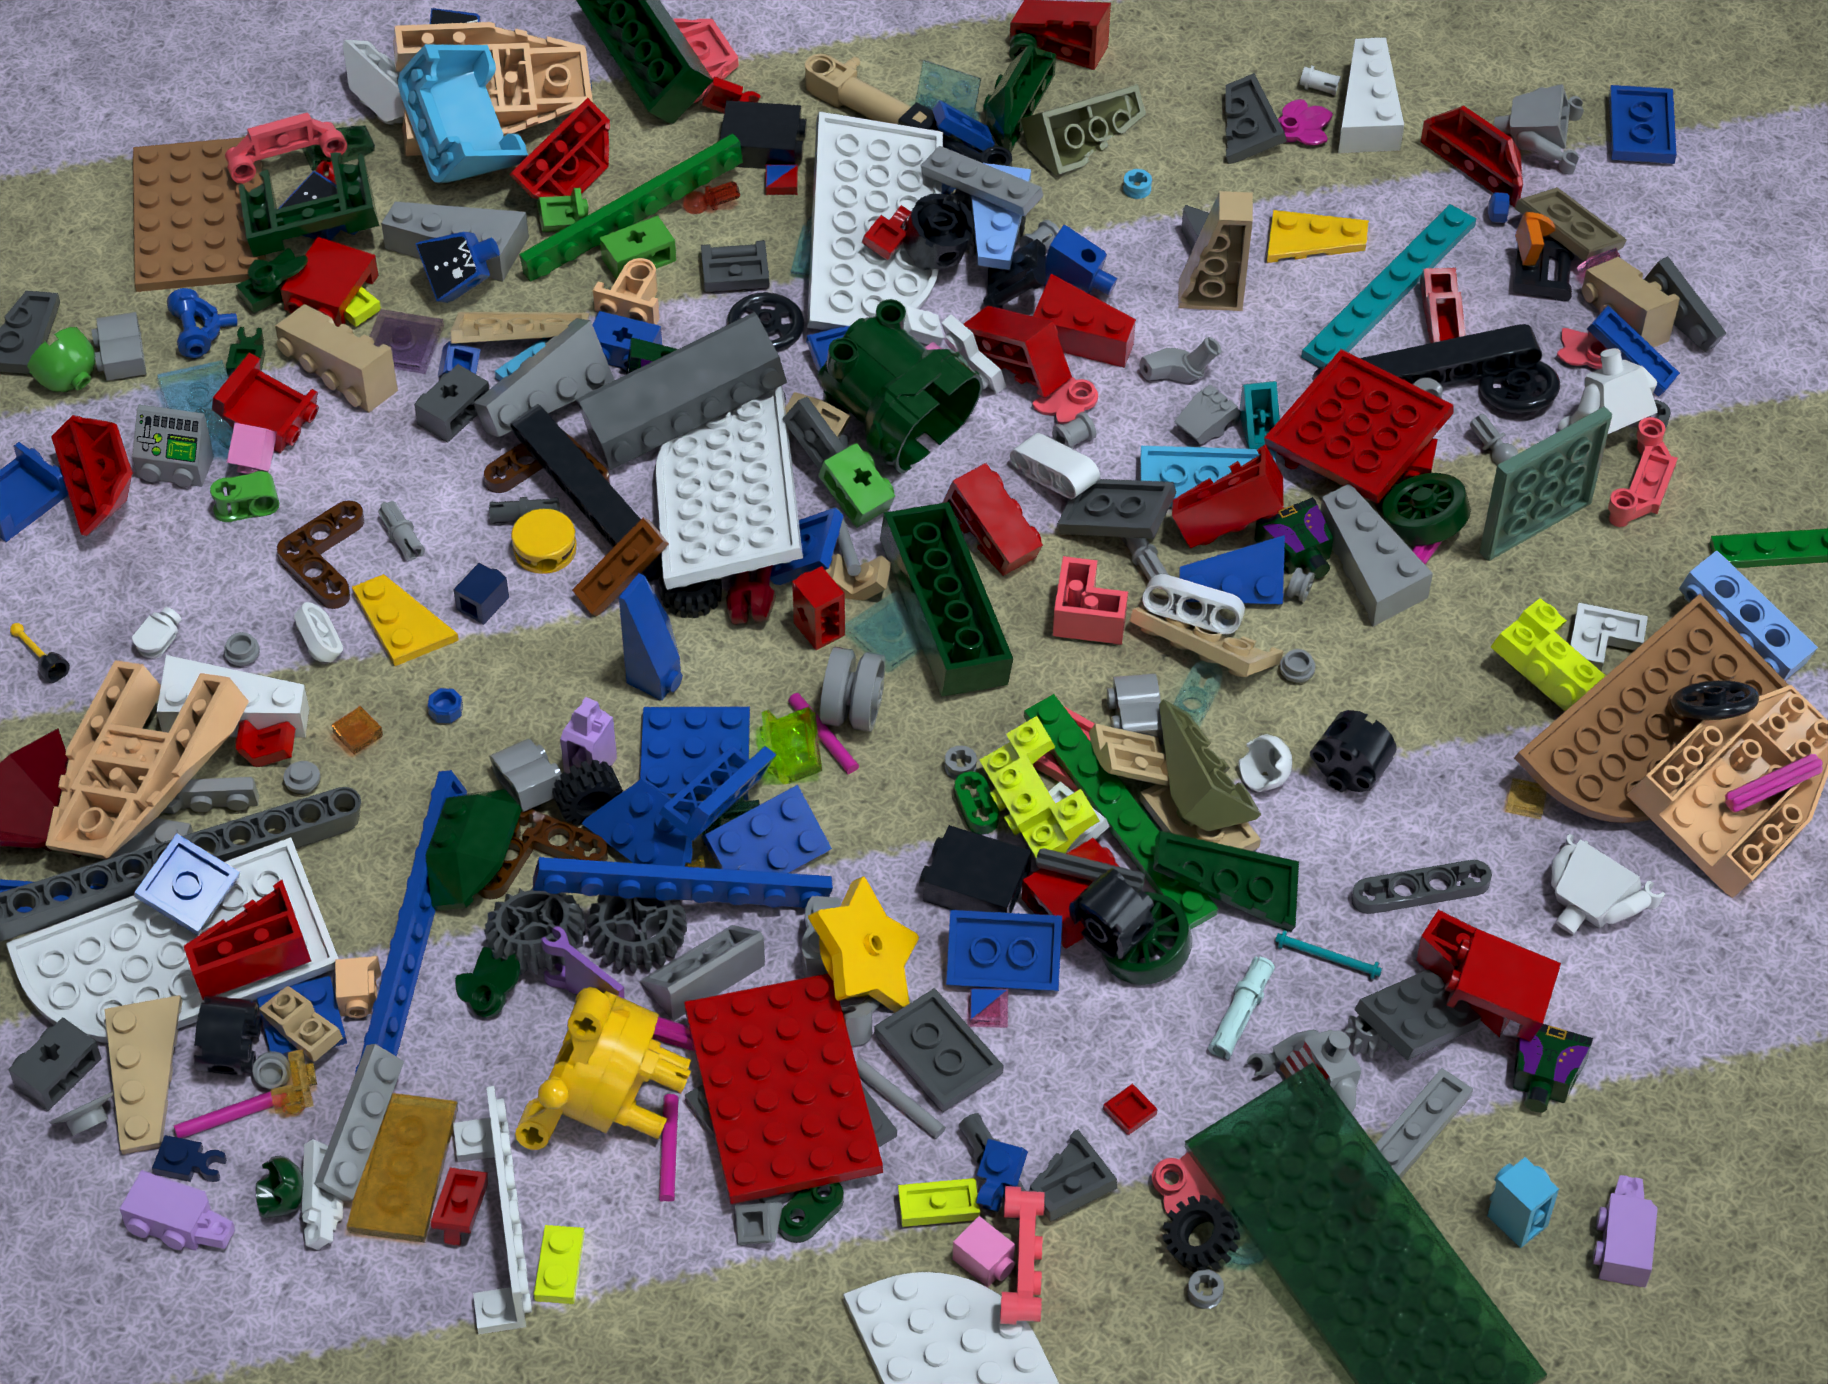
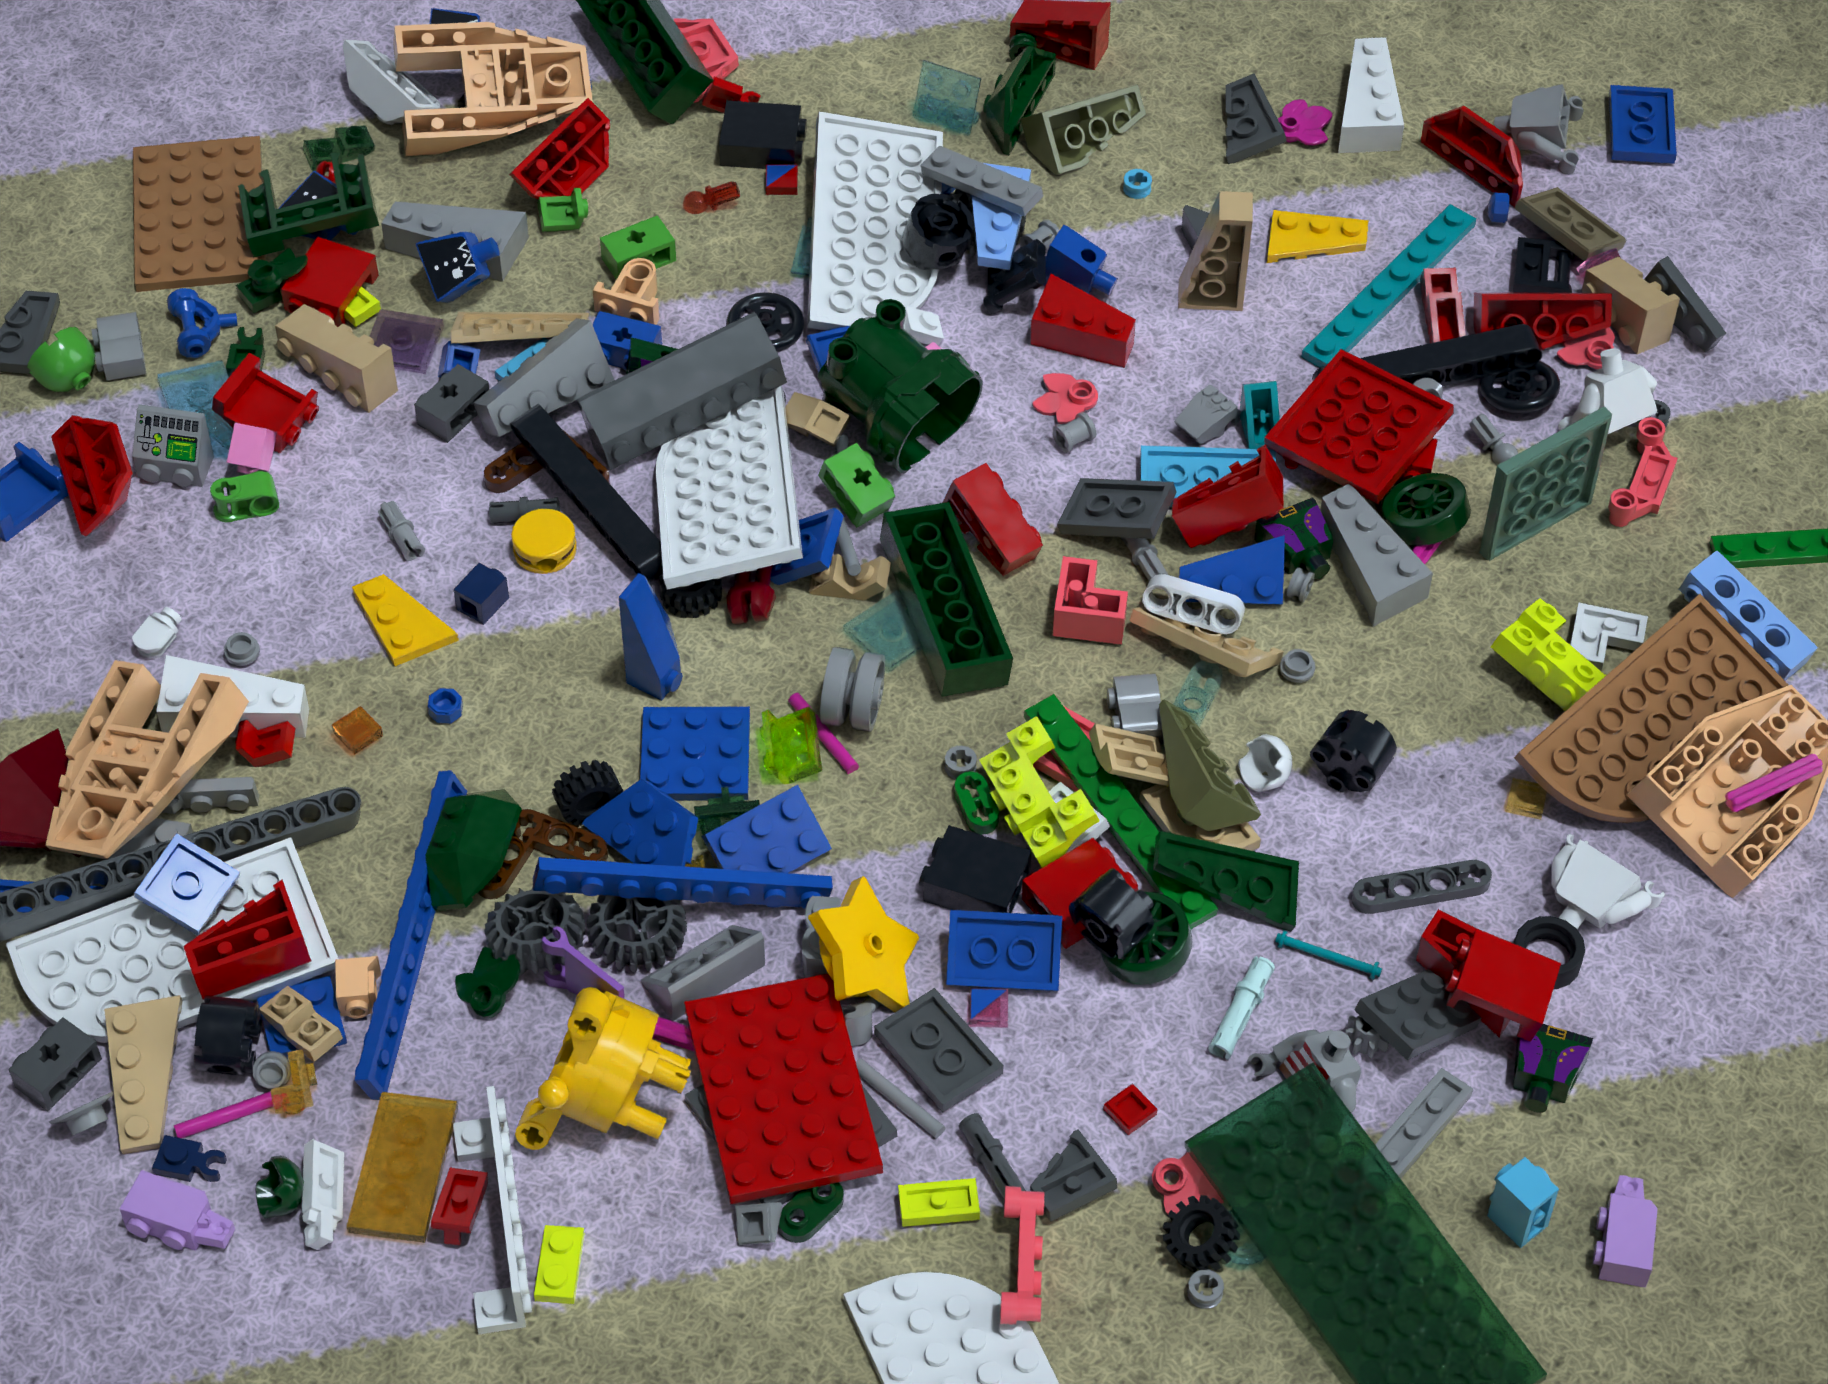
(53, 660): black hinge -> none
(280, 138): coral plate -> none
(301, 777): light grey plate -> none
(310, 552): reddish brown beam -> none
(318, 632): white plate -> none
(359, 1122): light grey plate -> none
(454, 114): medium azure windscreen -> none
(525, 773): light grey brick -> none
(588, 736): lavender hinge -> none
(620, 566): dark orange plate -> none
(631, 207): green plate -> none
(669, 1148): dark pink bar -> none
(718, 797): blue fence -> none
(735, 267): dark grey plate -> none
(812, 431): dark grey plate -> none
(818, 607): red brick -> none
(839, 86): tan piece -> none
(887, 235): red plate -> none
(962, 341): white plate -> none
(969, 130): blue plate -> none
(984, 1252): bright pink brick -> none
(1000, 1167): blue plate -> none
(1023, 346): red wedge -> none
(1055, 465): white beam -> none
(1084, 867): dark grey axle -> none
(1178, 363): light grey arm -> none
(1319, 80): white pin -> none
(1530, 236): orange tile -> none
(1551, 315): none -> red wedge
(1562, 932): none -> black tyre
(1618, 334): blue plate -> none
(1715, 700): black plate -> none

